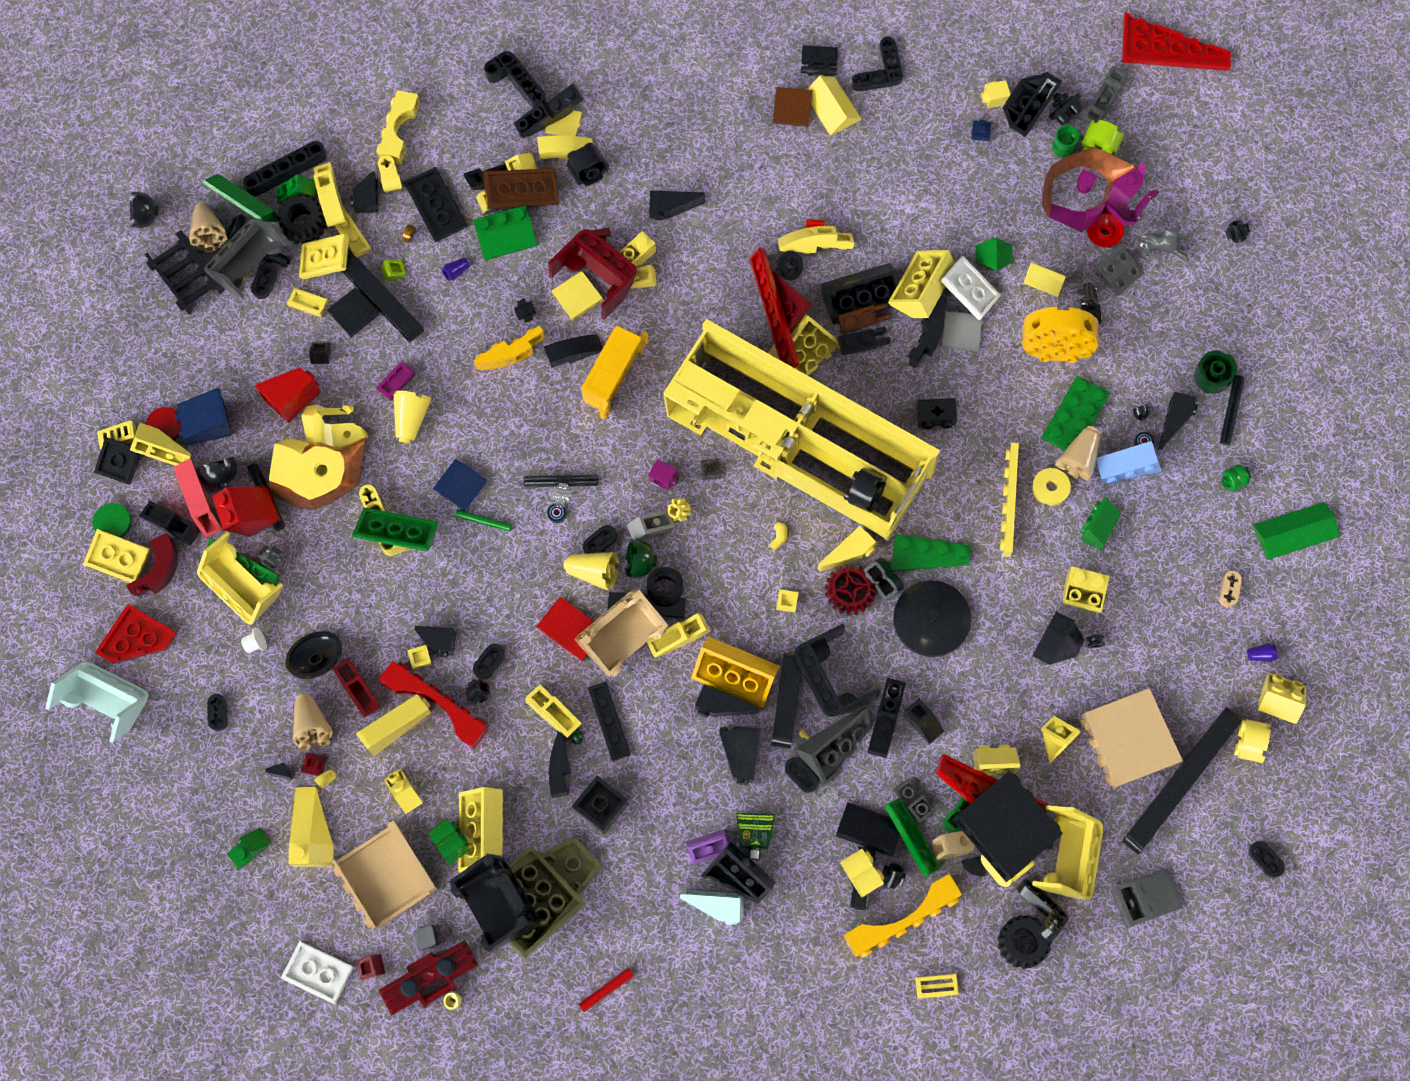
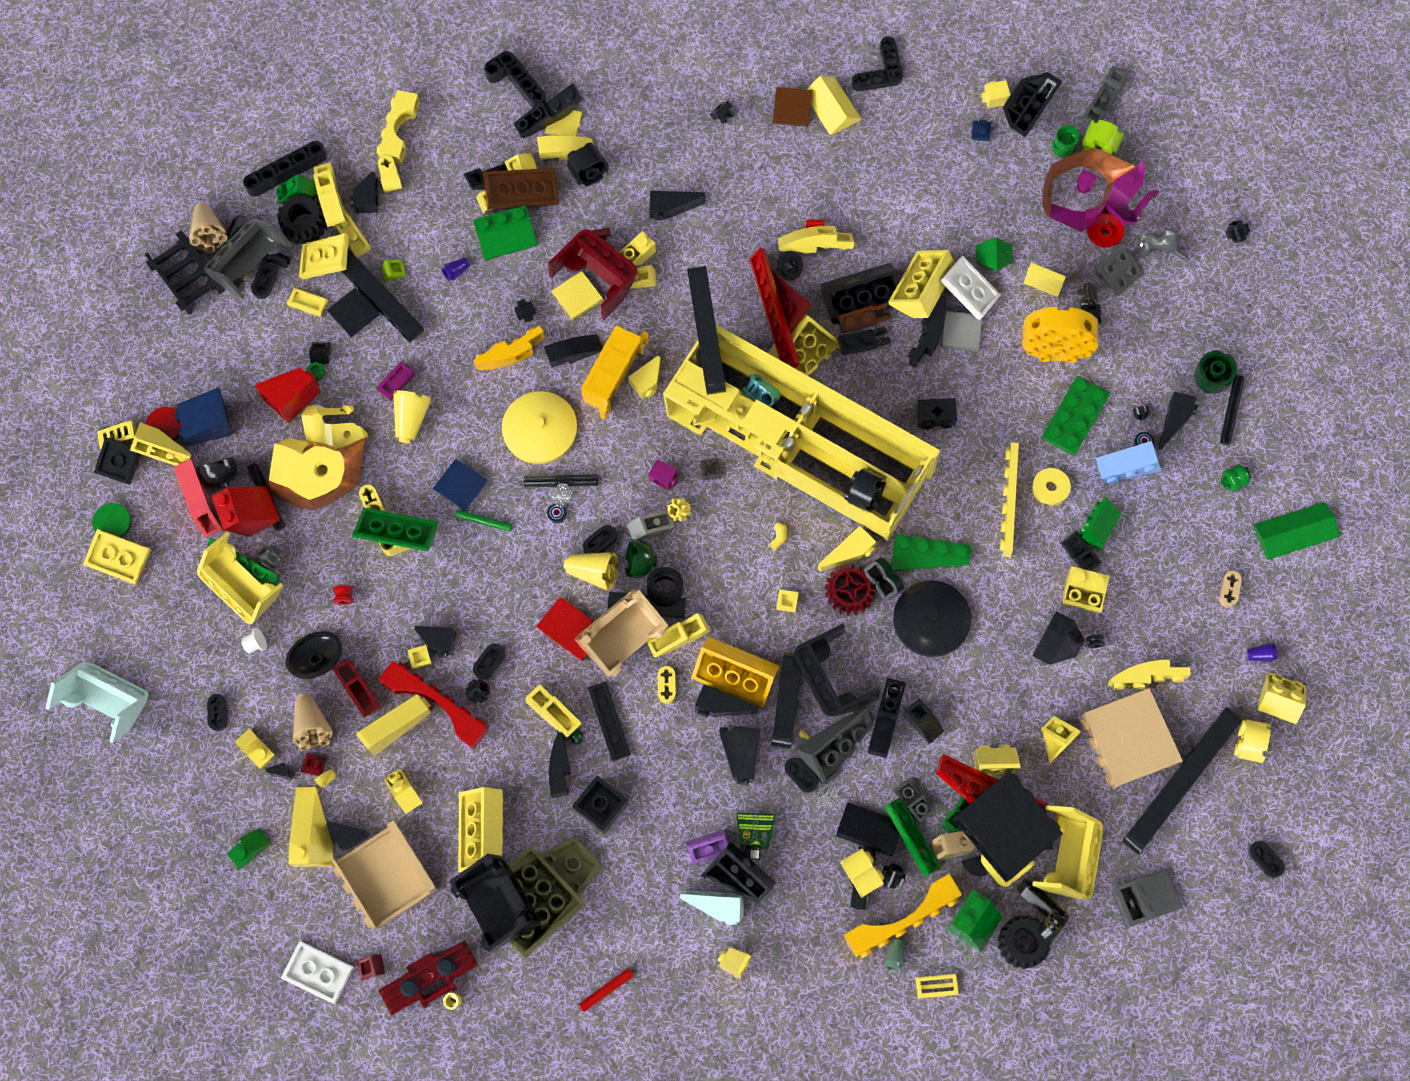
(134, 636): red plate -> none
(142, 210): black cylinder -> none
(163, 569): dark red arch -> none
(170, 522): black slope -> none
(241, 198): green slope -> none
(255, 749): none -> light yellow slope
(317, 370): none -> green tile
(342, 595): none -> red wheel
(346, 836): none -> black slope
(408, 233): pearl gold tile -> none
(426, 937): slope -> none
(435, 204): black tile -> none
(448, 841): green brick -> none
(539, 427): none -> light yellow dish
(646, 378): none -> light yellow slope
(661, 685): none -> light yellow beam
(706, 330): none -> black beam
(721, 110): none -> black tile
(734, 962): none -> light yellow slope
(759, 388): none -> piece
(819, 56): black plate -> none
(895, 956): none -> sand green cone
(975, 920): none -> green slope
(1071, 103): black hips -> none
(1080, 552): none -> black slope
(1081, 454): tan cone -> none
(1141, 675): none -> light yellow slope
(1166, 47): red wing -> none

